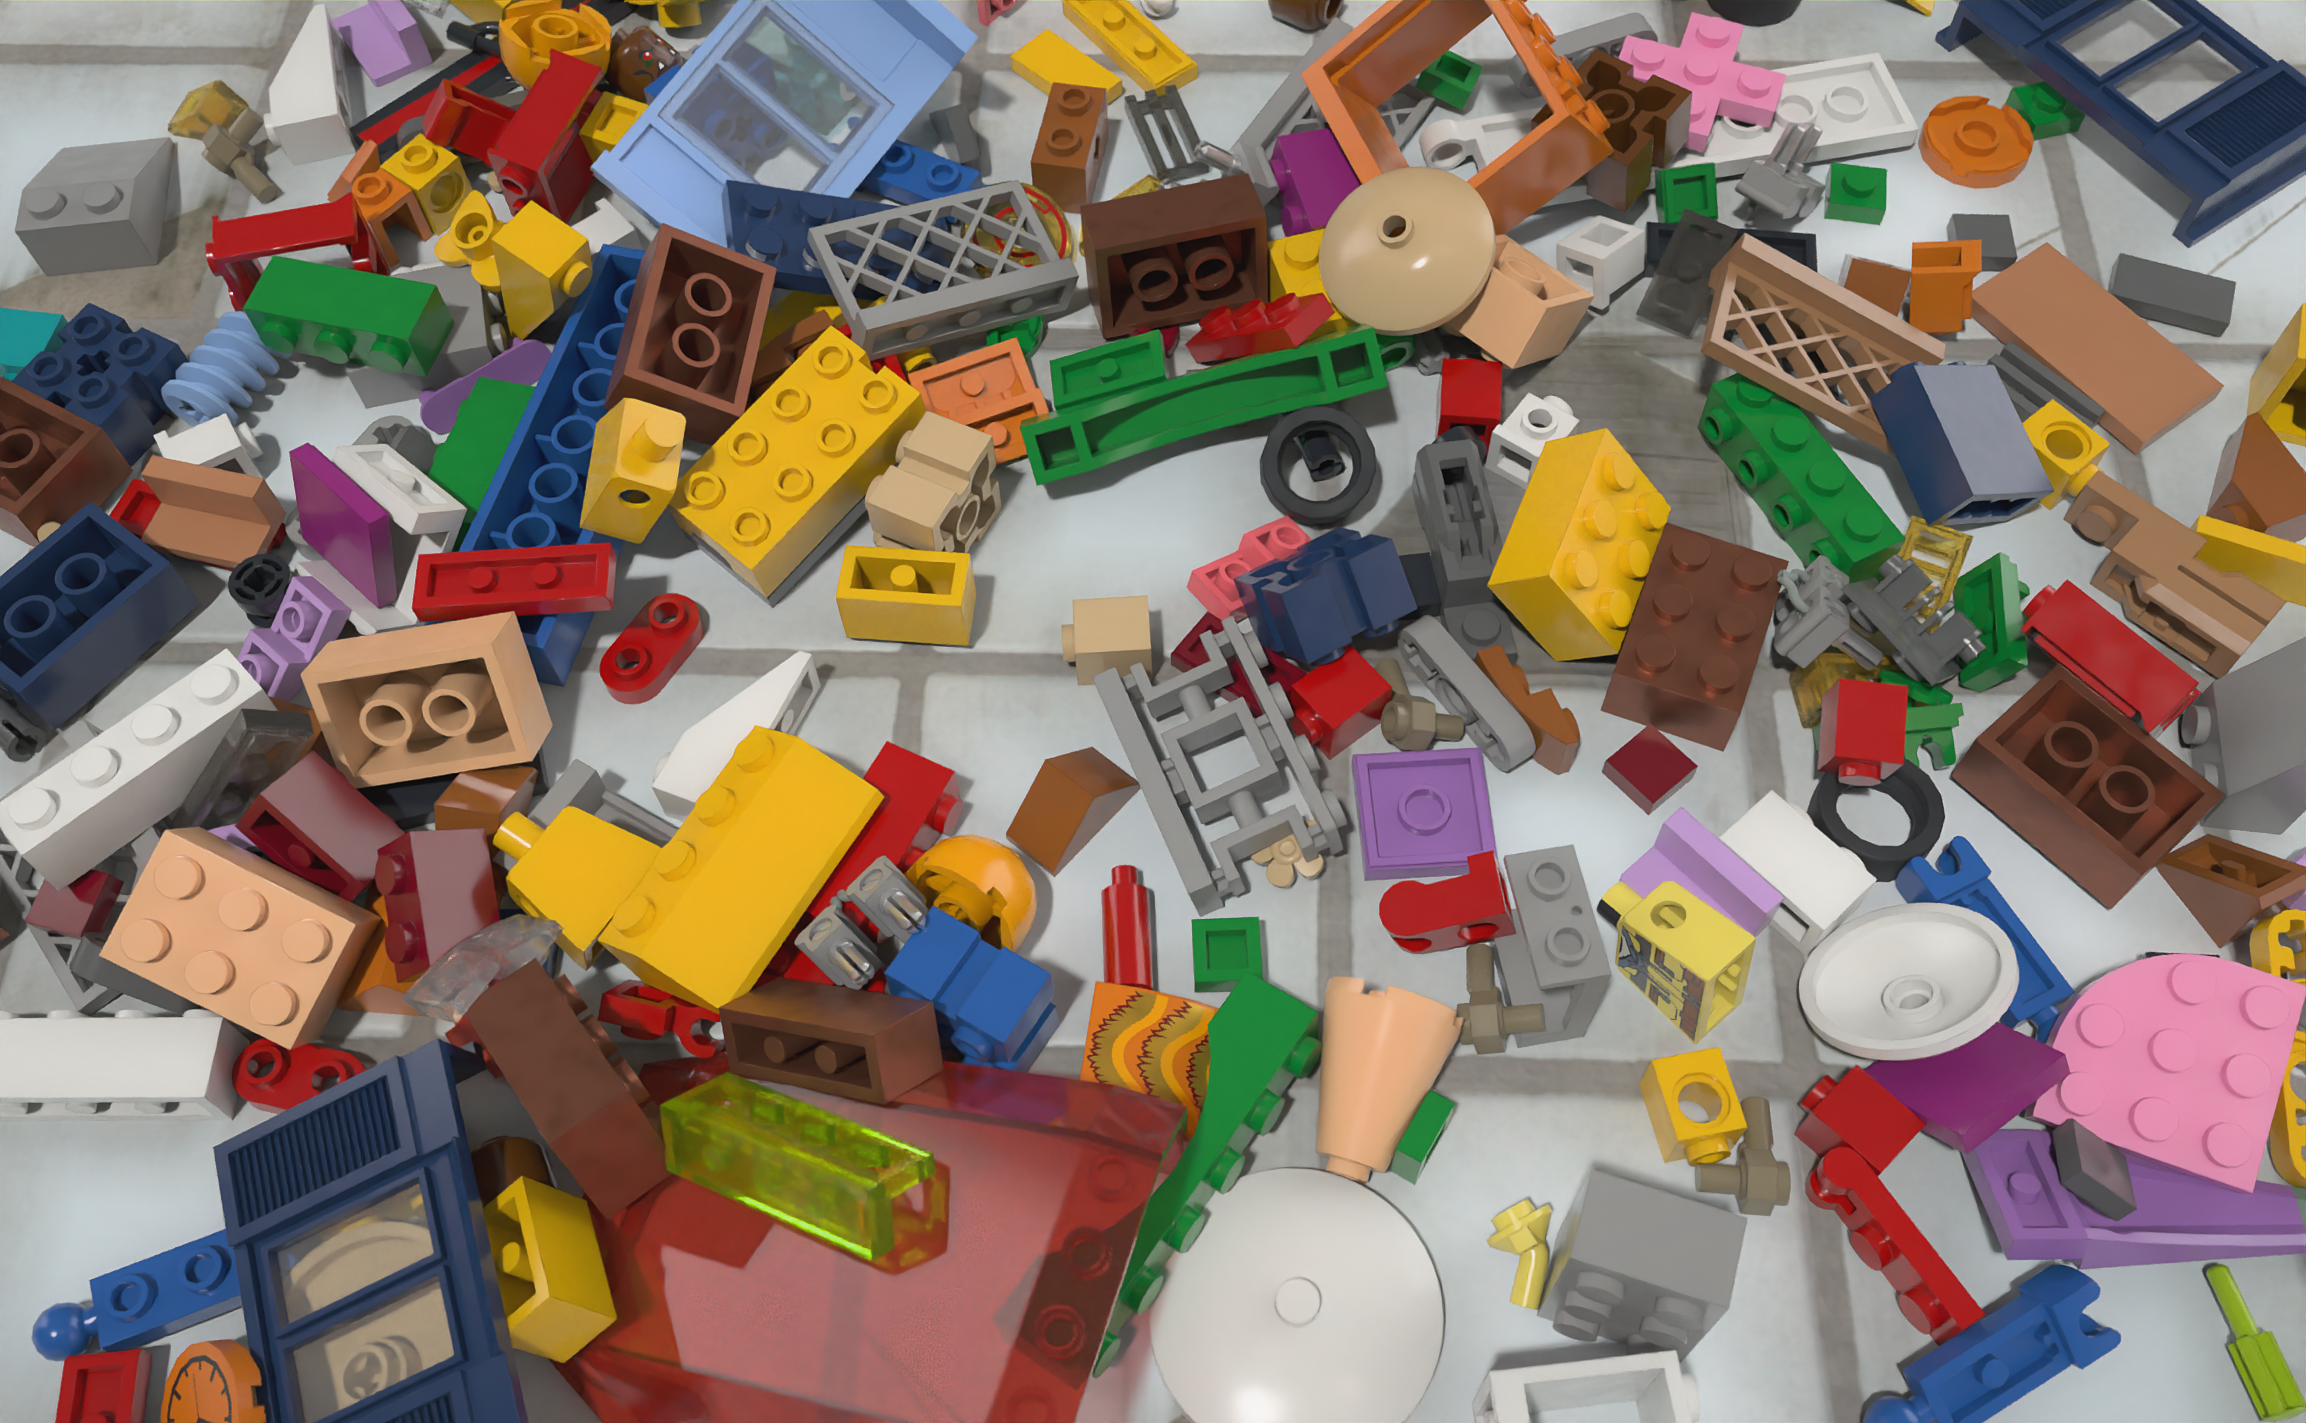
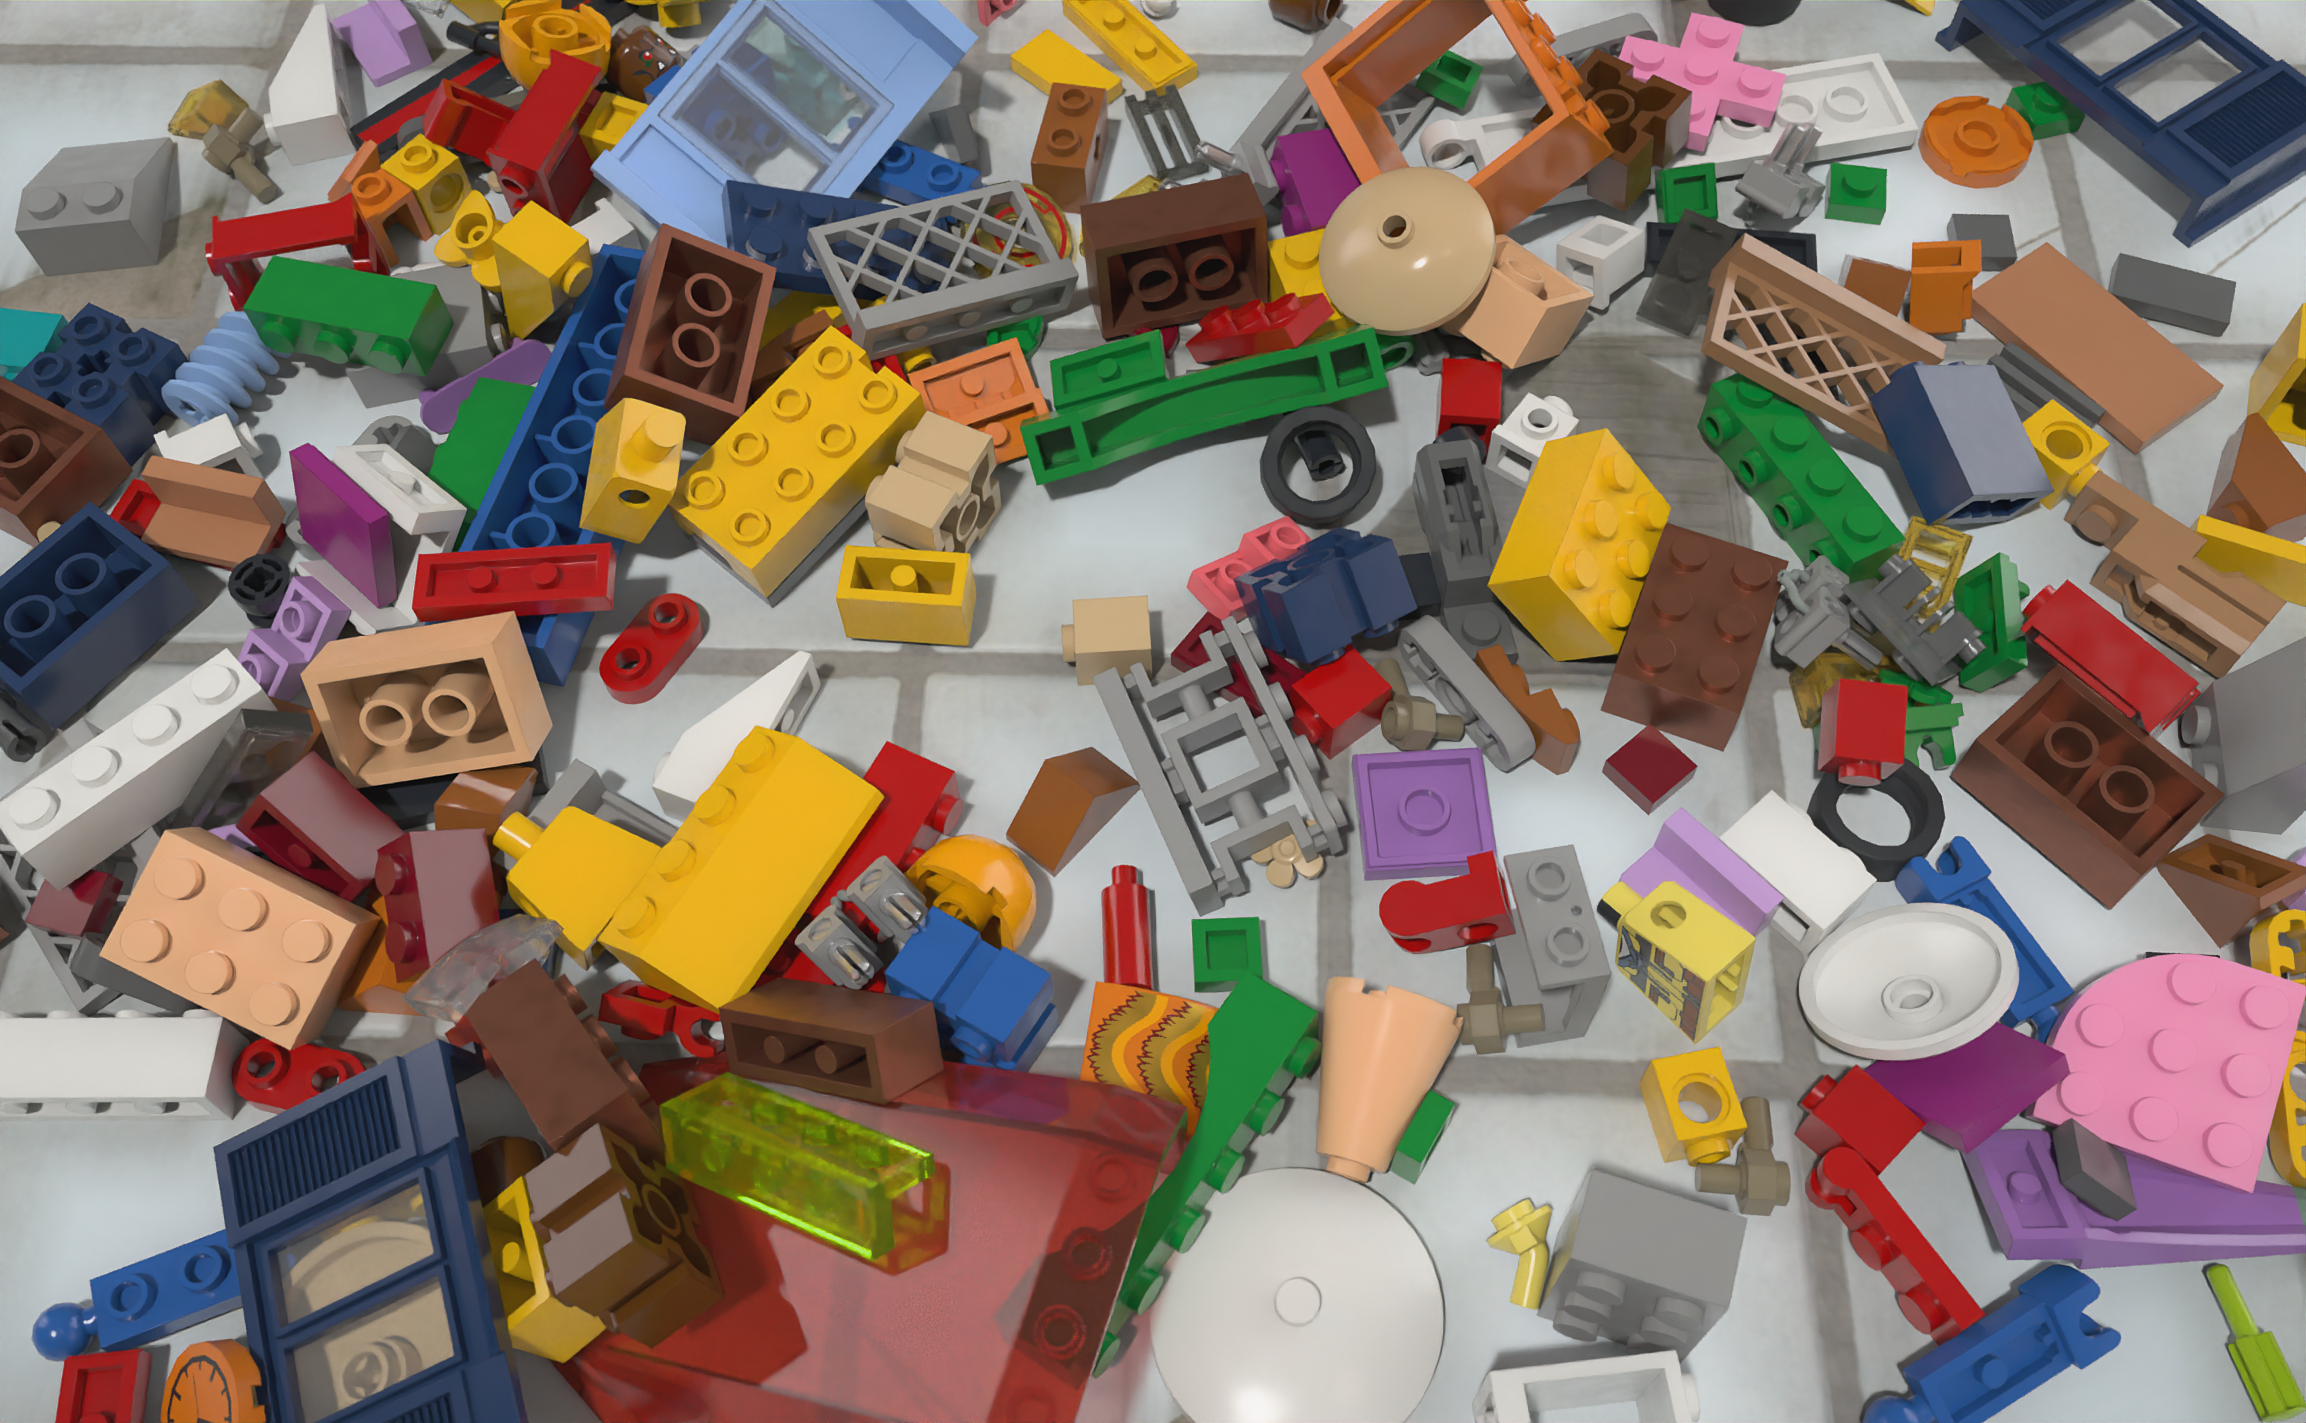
(621, 1238): none -> reddish brown brick

